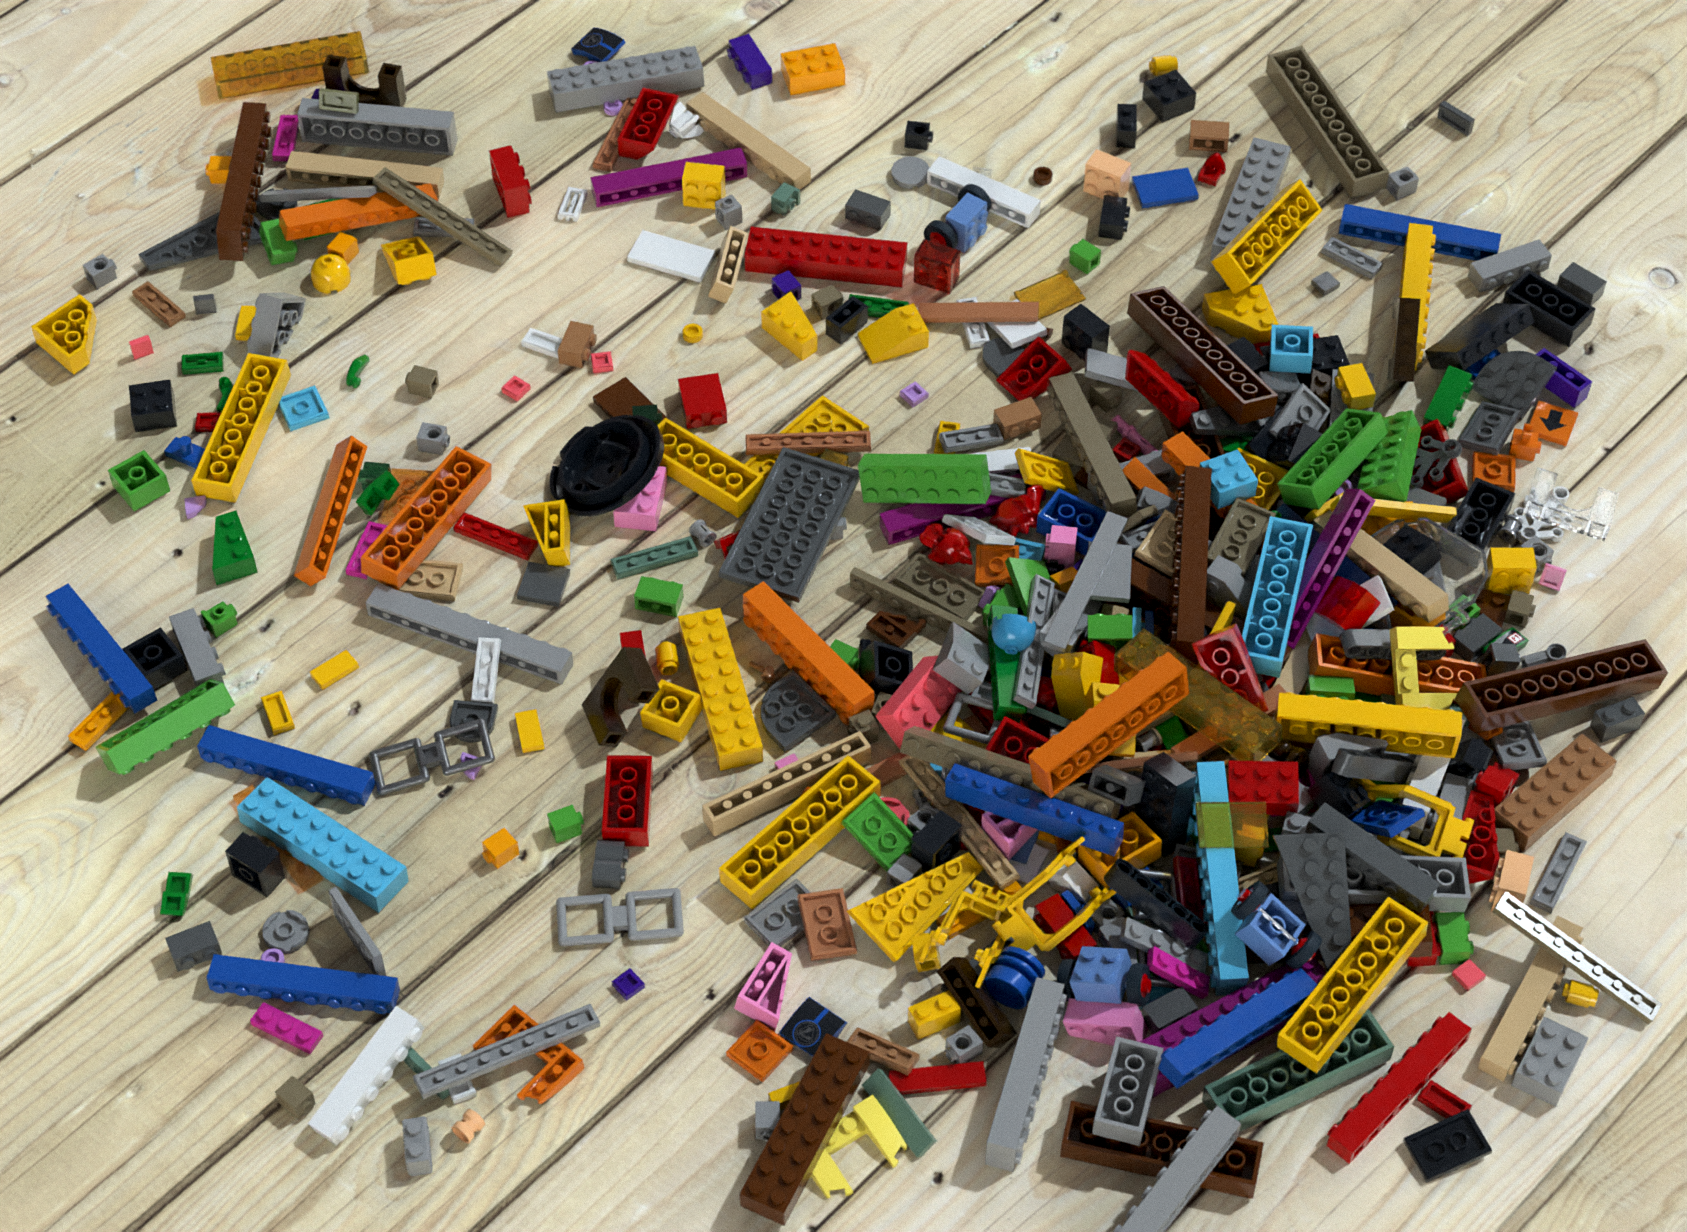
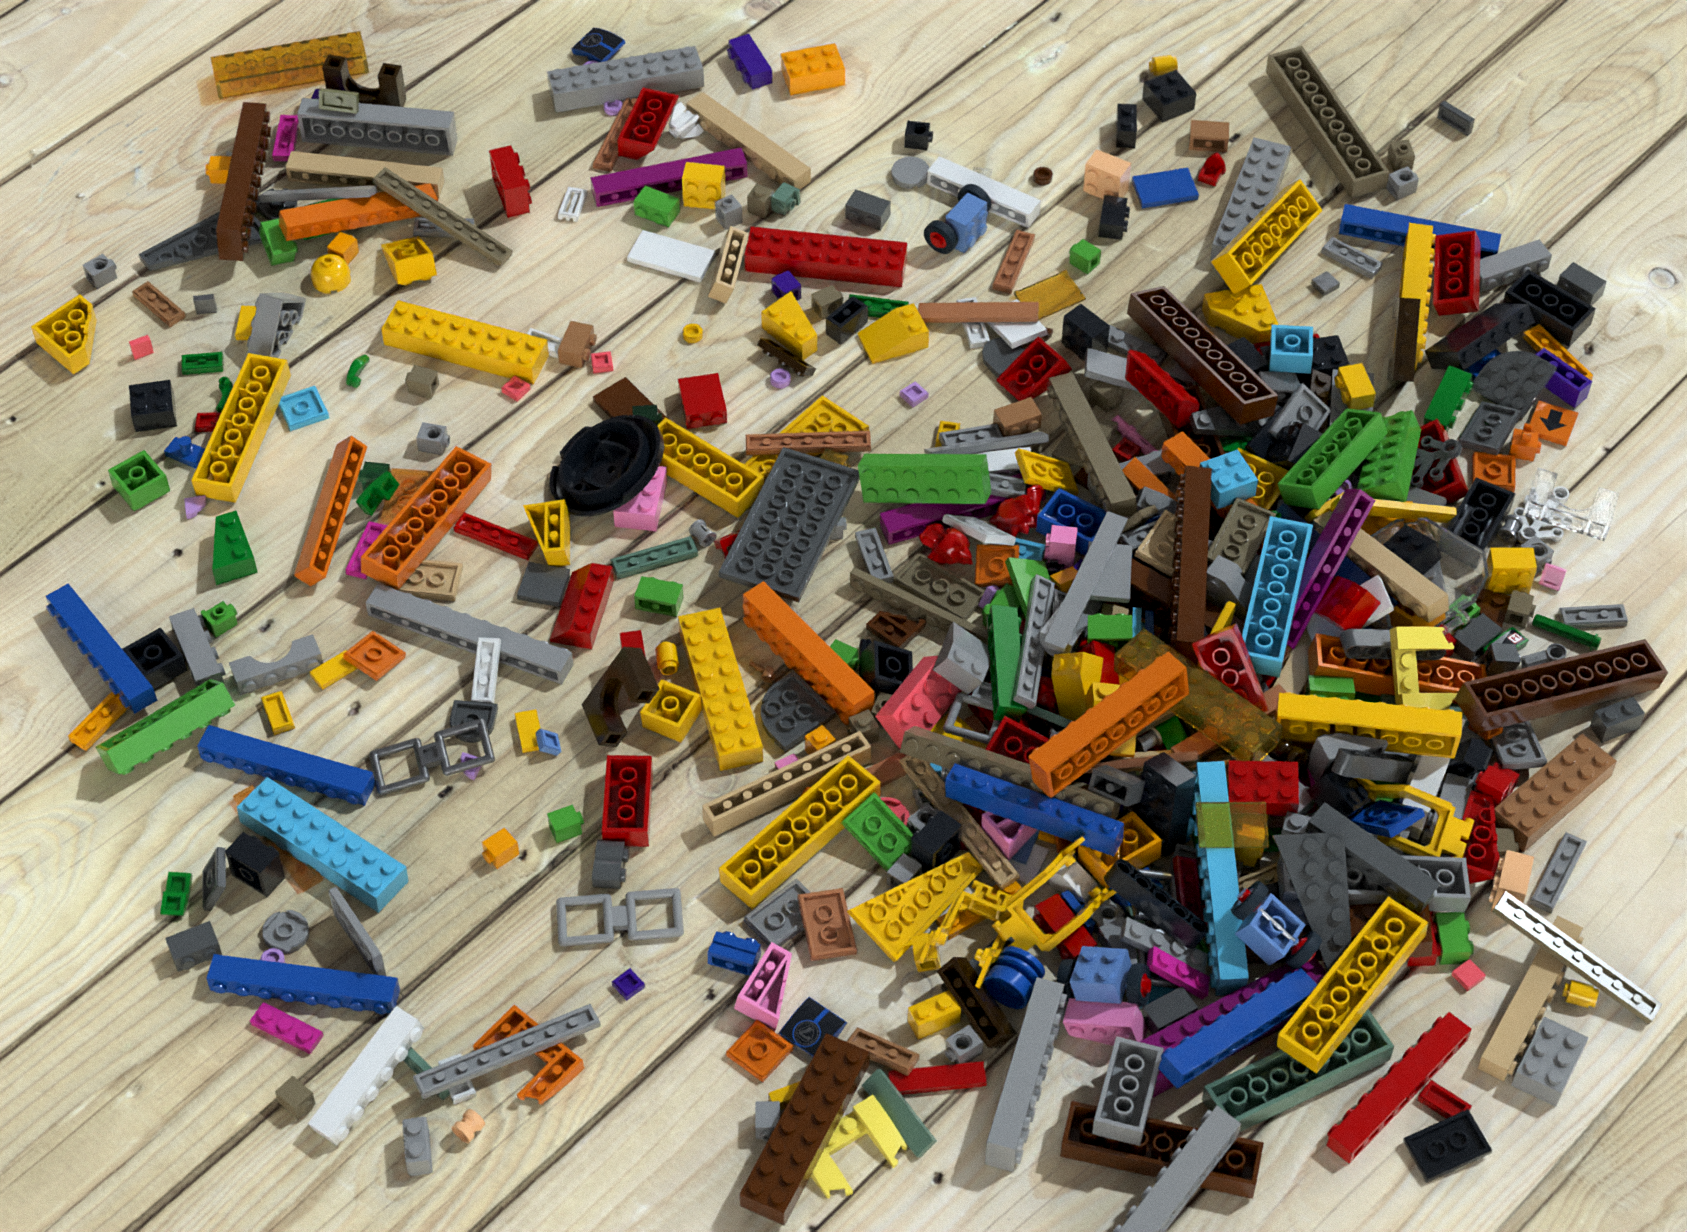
(214, 878): none -> dark grey tile
(252, 674): none -> light grey arch
(374, 655): none -> orange tile
(465, 342): none -> yellow brick
(548, 742): none -> medium blue tile
(583, 606): none -> red slope
(656, 206): none -> bright green brick
(734, 953): none -> blue brick
(759, 200): none -> dark tan brick
(780, 378): none -> lavender tile
(786, 358): none -> dark brown plate
(818, 739): none -> light orange brick
(874, 554): none -> light grey plate
(936, 266): clear red brick -> none
(991, 444): none -> light grey tile
(1013, 261): none -> nougat tile
(1013, 633): dark azure cylinder -> none
(1123, 342): none -> light grey plate
(1401, 155): none -> dark tan brick
(1457, 273): none -> red brick
(1540, 339): none -> light orange plate
(1567, 631): none -> green axle
(1594, 616): none -> light grey tile

